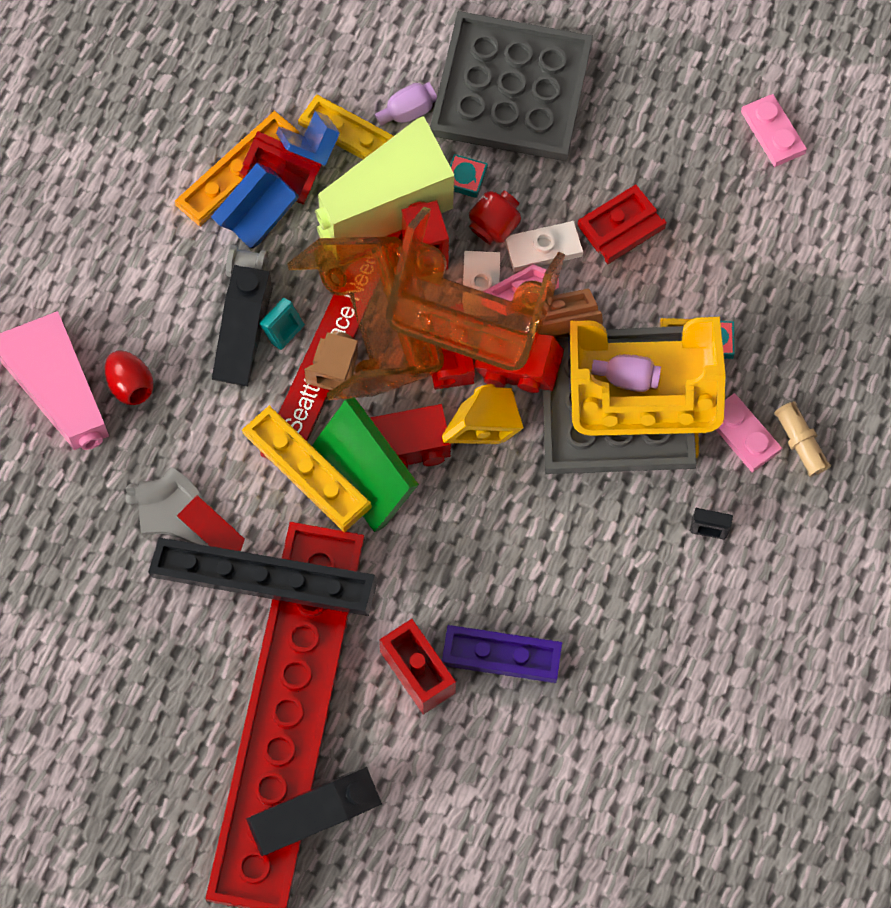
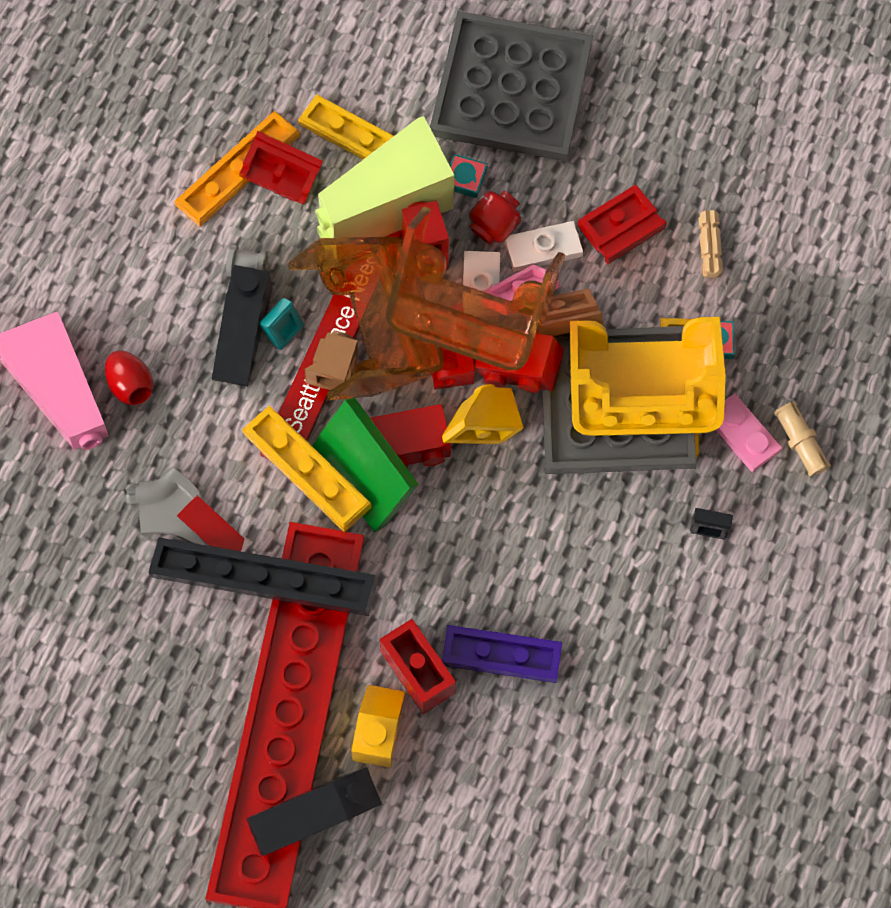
(256, 205): blue panel -> none
(316, 142): blue panel -> none
(378, 726): none -> yellow slope
(408, 104): lavender plant -> none
(629, 372): lavender plant -> none
(710, 244): none -> tan axle
(773, 130): bright pink plate -> none

